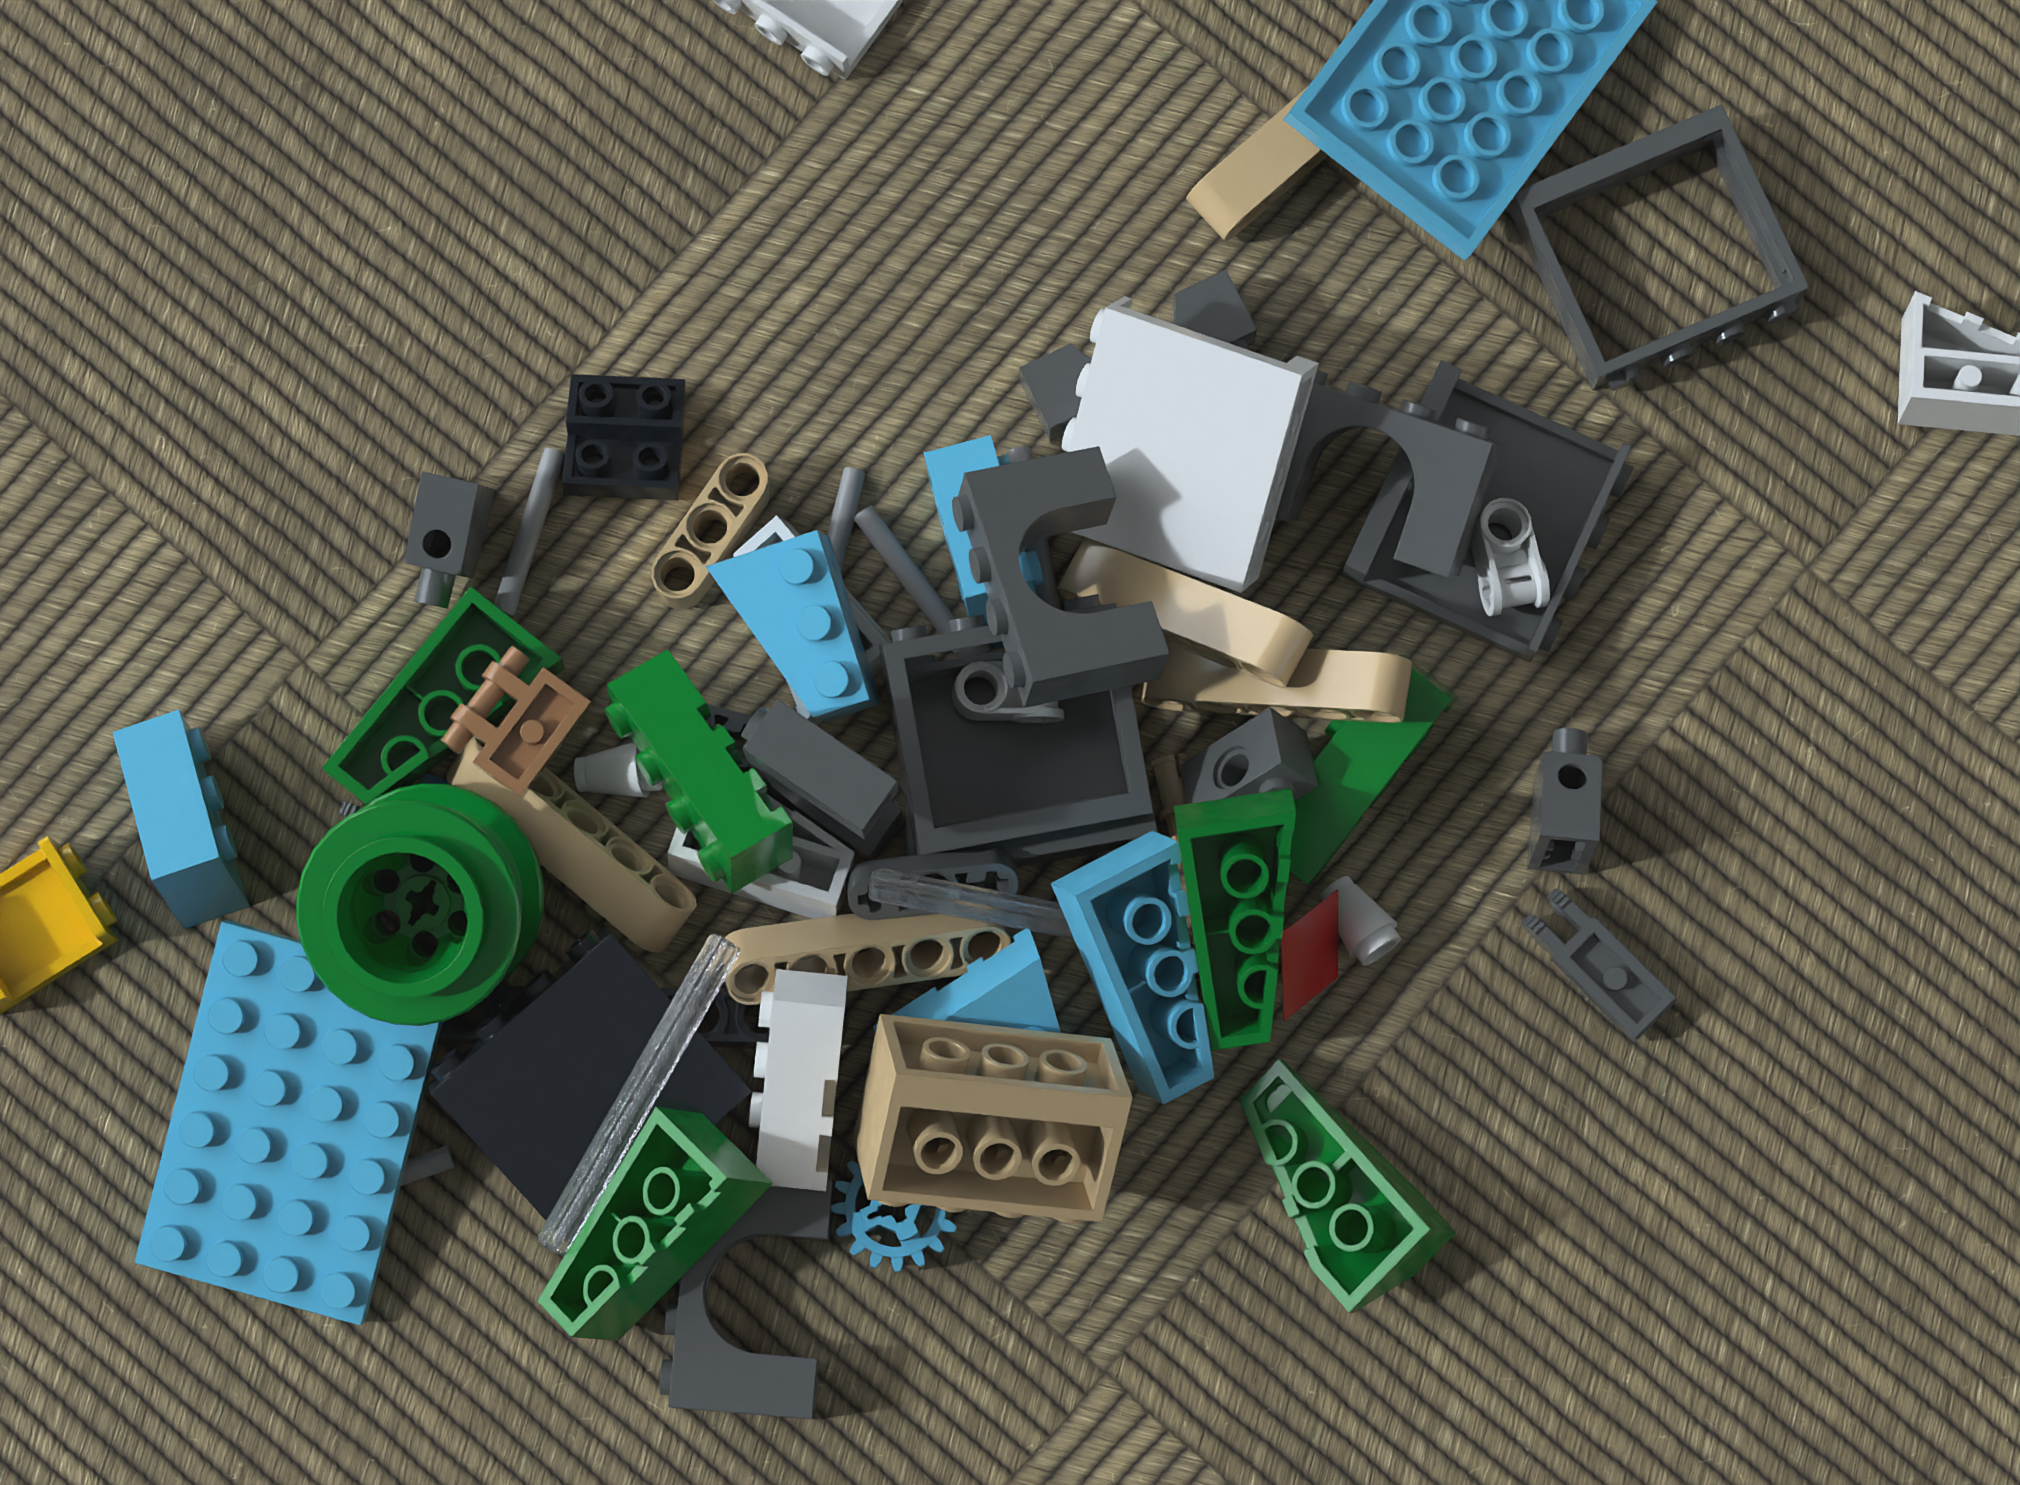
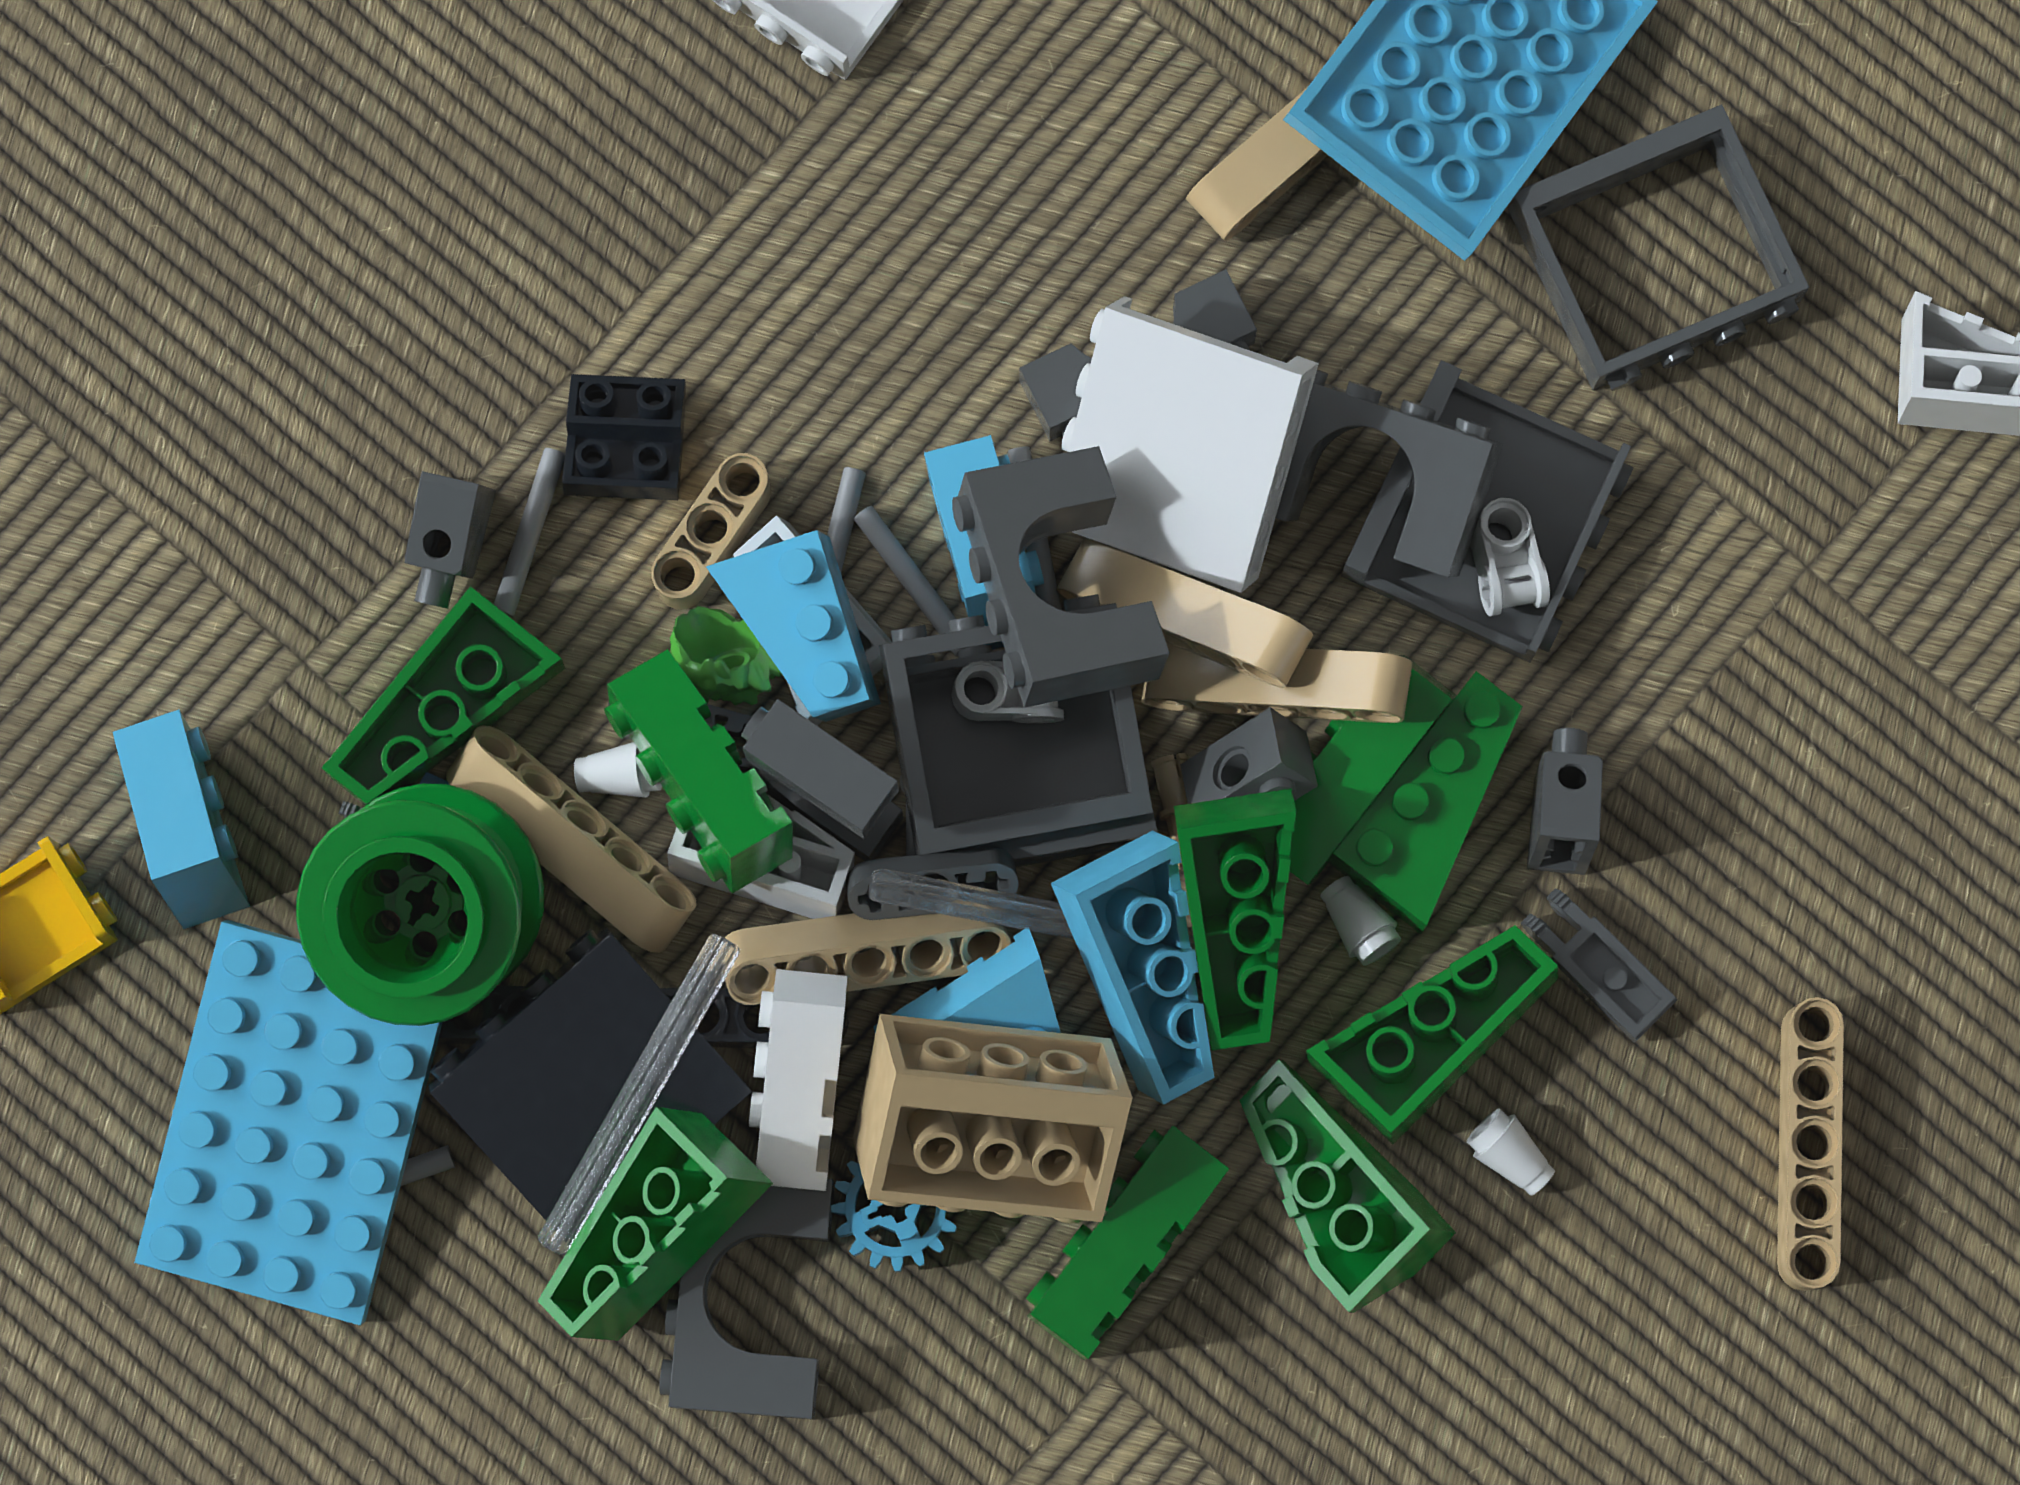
(529, 733): medium nougat plate -> none
(721, 656): none -> bright green hair
(1128, 1243): none -> green wedge
(1310, 955): red sticker -> none
(1421, 817): none -> green wedge
(1422, 1042): none -> green wedge
(1510, 1151): none -> white cone
(1824, 1118): none -> tan beam

